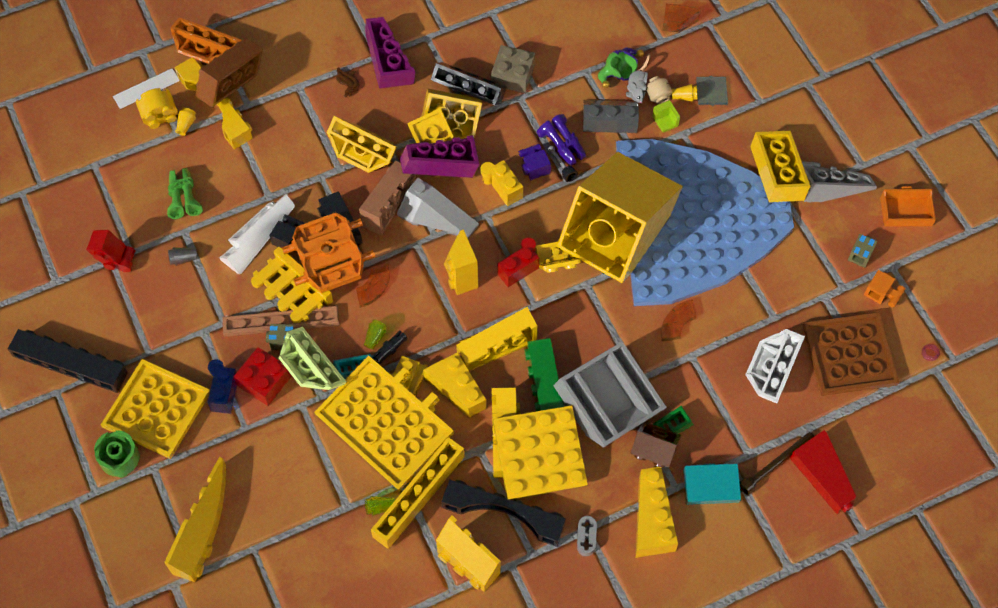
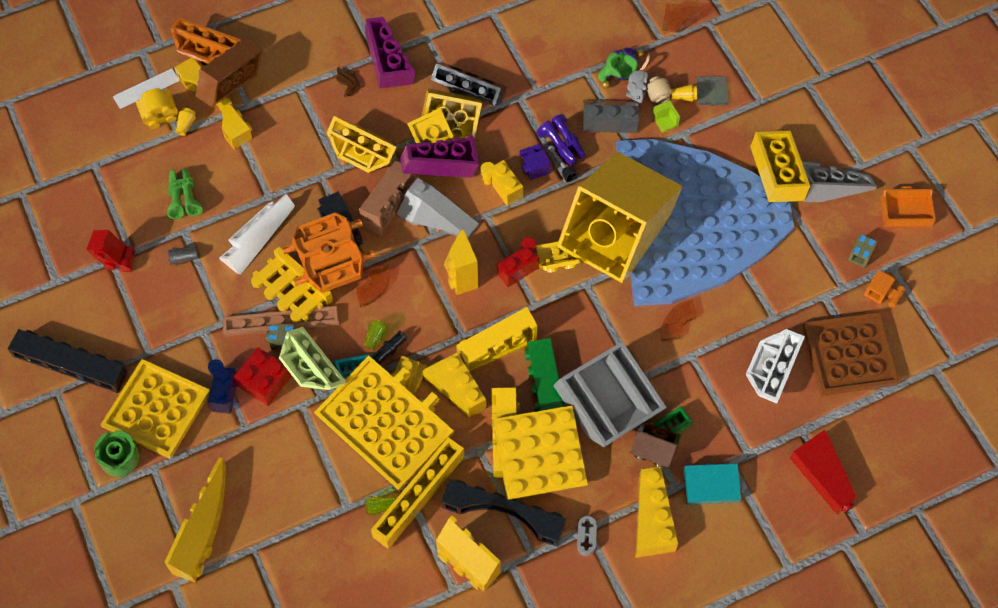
(283, 233): black brick -> none
(513, 68): dark tan brick -> none
(748, 484): dark brown piece -> none
(927, 357): clear pink piece -> none

